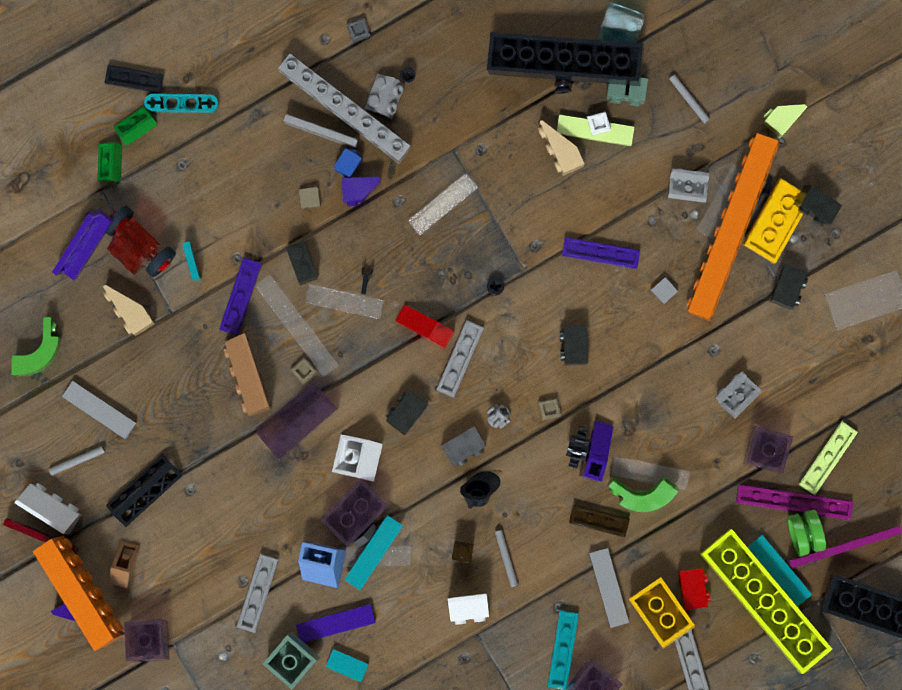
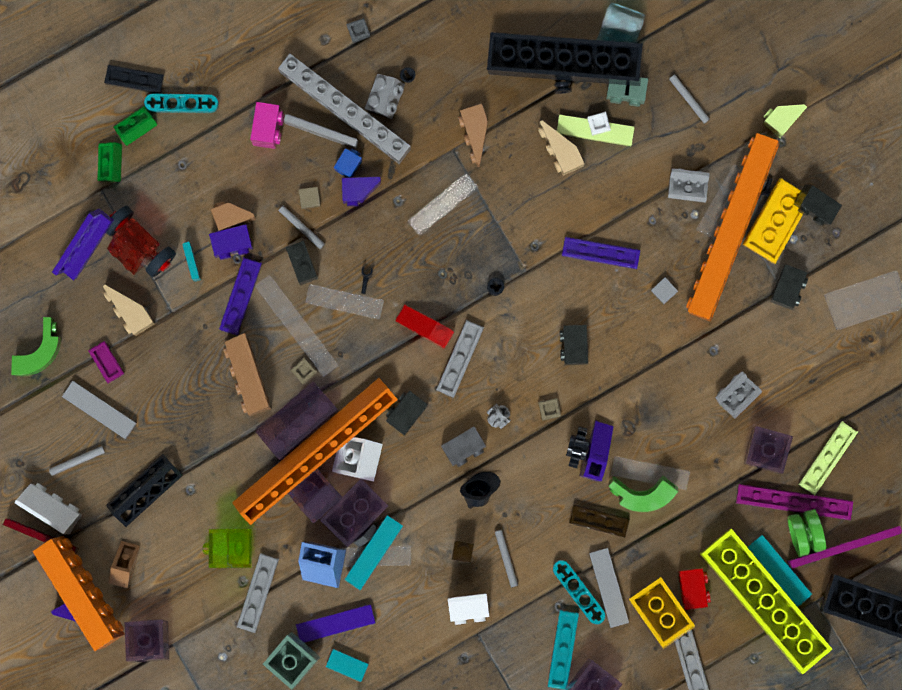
(106, 362): none -> magenta tile
(229, 548): none -> clear neon green brick
(230, 216): none -> medium nougat slope
(231, 242): none -> dark purple brick
(266, 125): none -> dark pink brick
(299, 225): none -> light grey bar
(314, 451): none -> orange brick
(315, 495): none -> clear purple brick
(475, 125): none -> medium nougat slope
(581, 590): none -> teal beam

